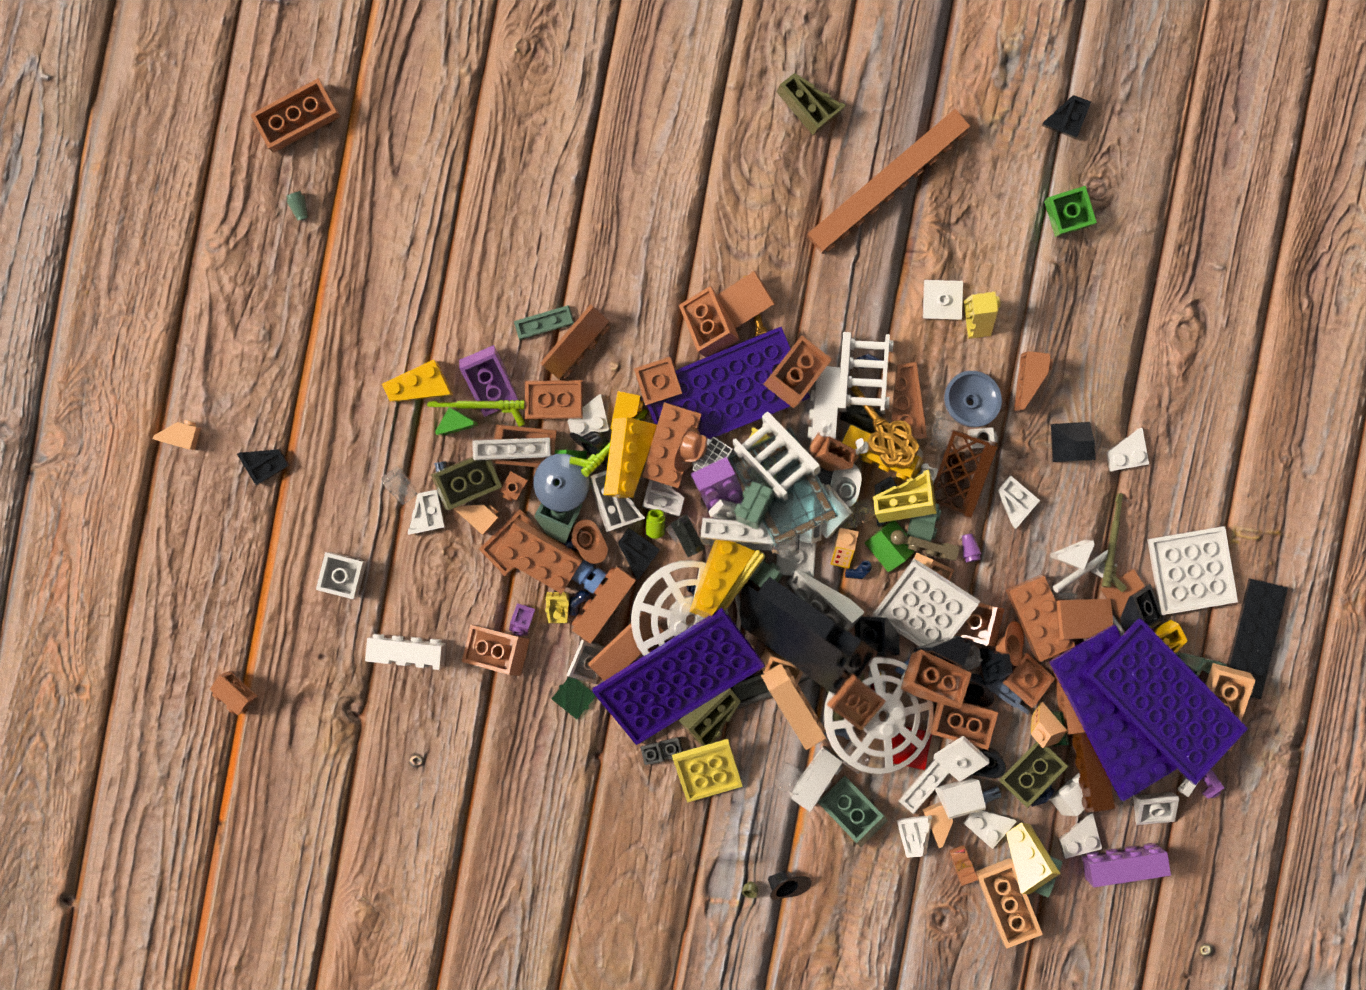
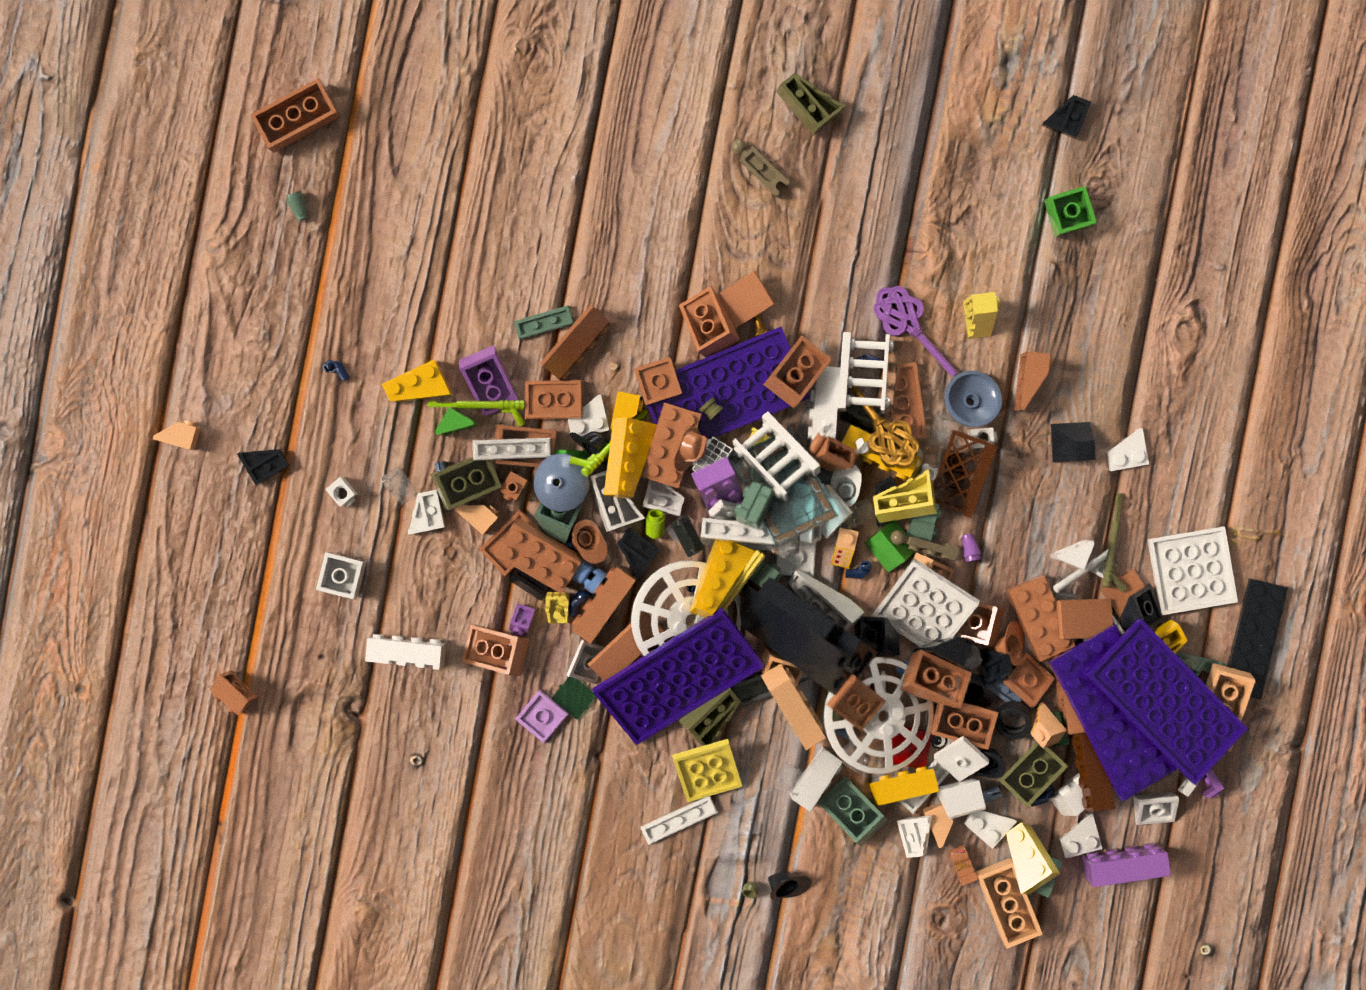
(334, 489): none -> white brick
(336, 367): none -> dark blue arm
(529, 584): none -> black slope
(541, 716): none -> lavender tile
(661, 750): dark grey slope -> none
(678, 819): none -> white tile
(711, 408): none -> olive wheel
(759, 167): none -> dark tan plate
(886, 182): nougat brick -> none
(904, 786): none -> yellow wedge
(915, 331): none -> medium lavender piece
(938, 742): none -> black sticker
(942, 299): white plate -> none
(1010, 732): none -> black tyre
(1016, 500): white wing -> none

